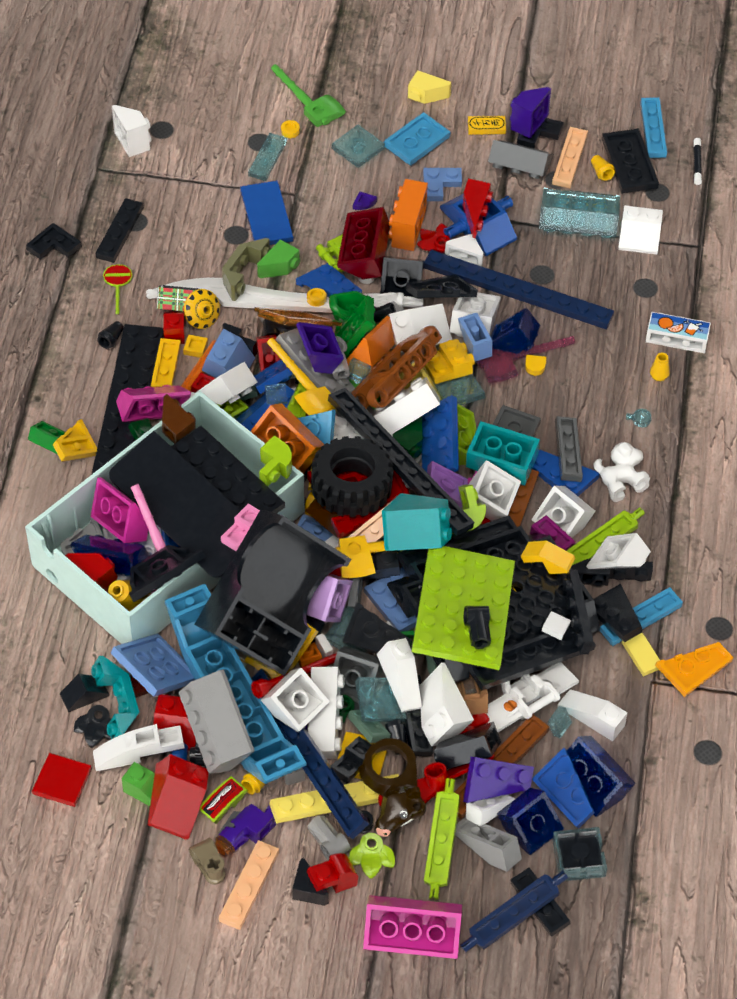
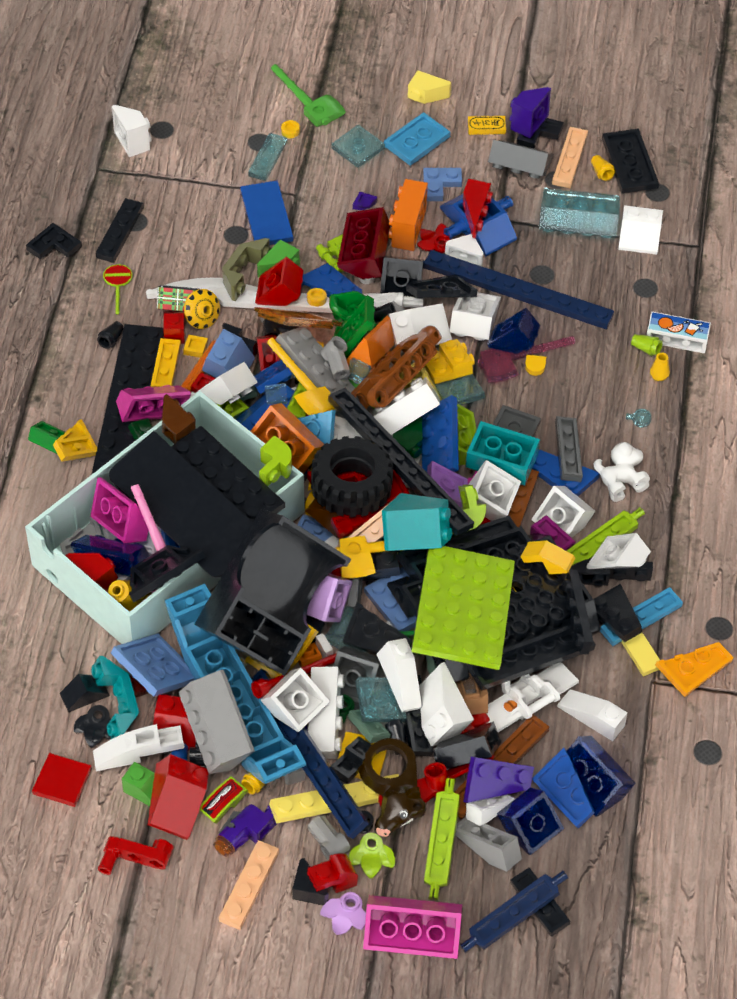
(154, 856): none -> red beam
(208, 860): dark tan piece -> none
(237, 532): bright pink slope -> none
(280, 284): none -> red slope
(321, 346): dark purple slope -> none
(343, 916): none -> lavender plate
(475, 336): medium blue slope -> none
(477, 620): black piece -> none
(556, 625): white tile -> none
(559, 722): clear light blue tile -> none
(580, 853): piece -> none
(647, 344): none -> lime cone
(653, 127): dark azure plate -> none
(697, 161): bar -> none

